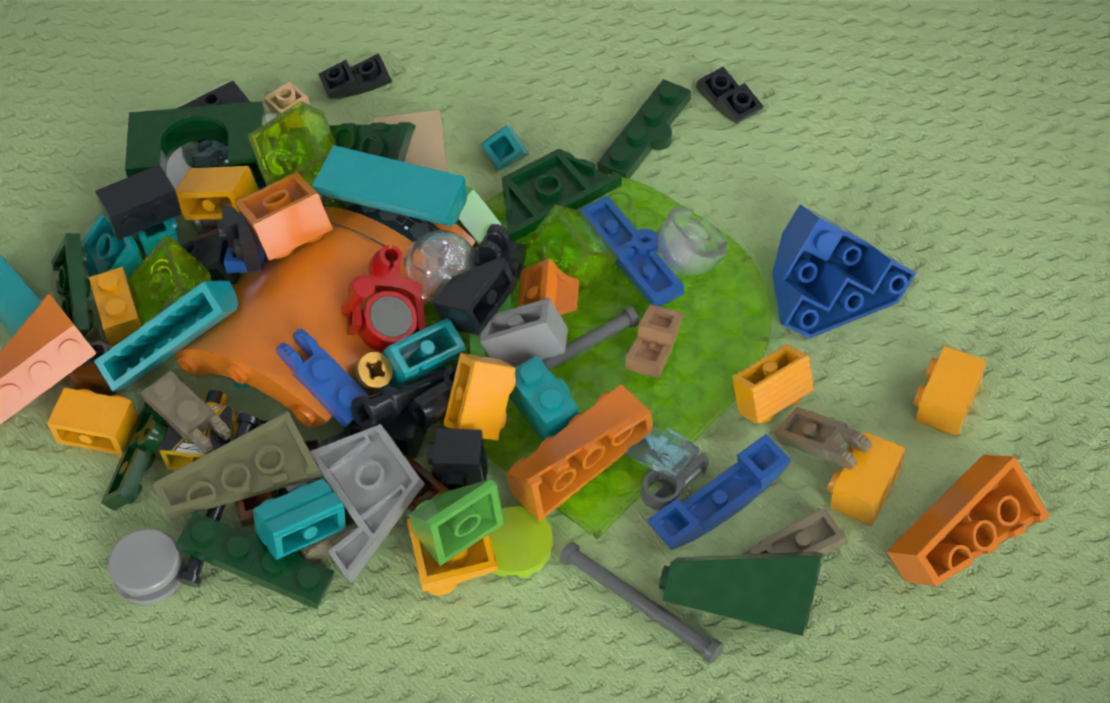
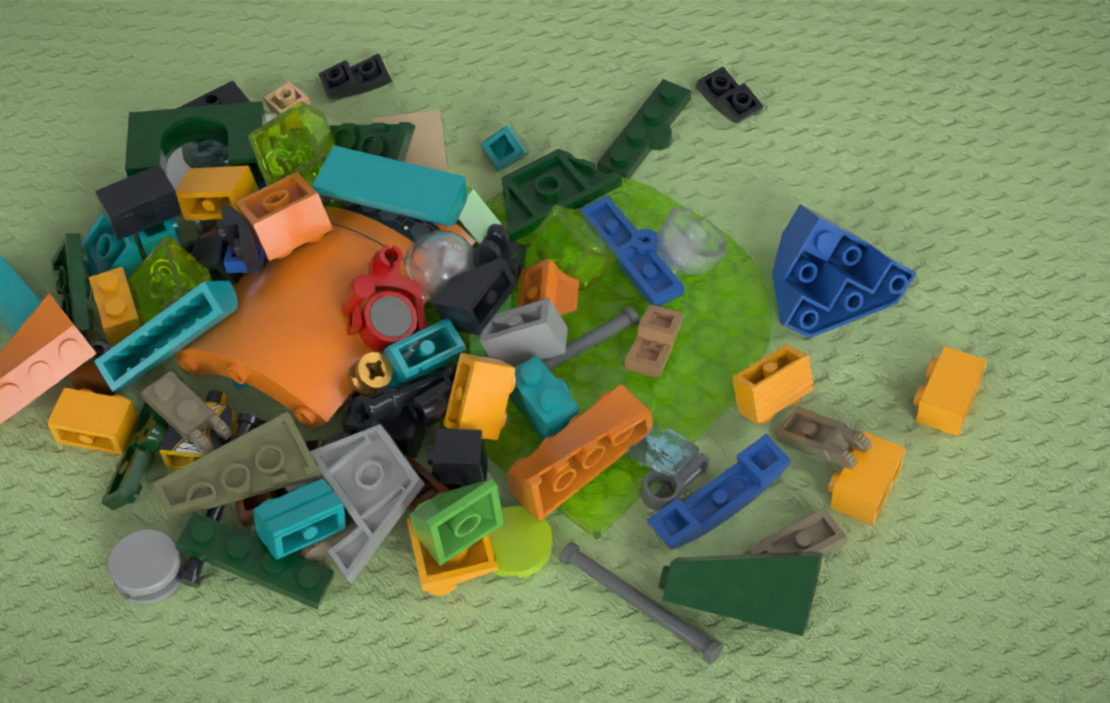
(322, 376): blue hinge -> none
(968, 520): orange wedge -> none

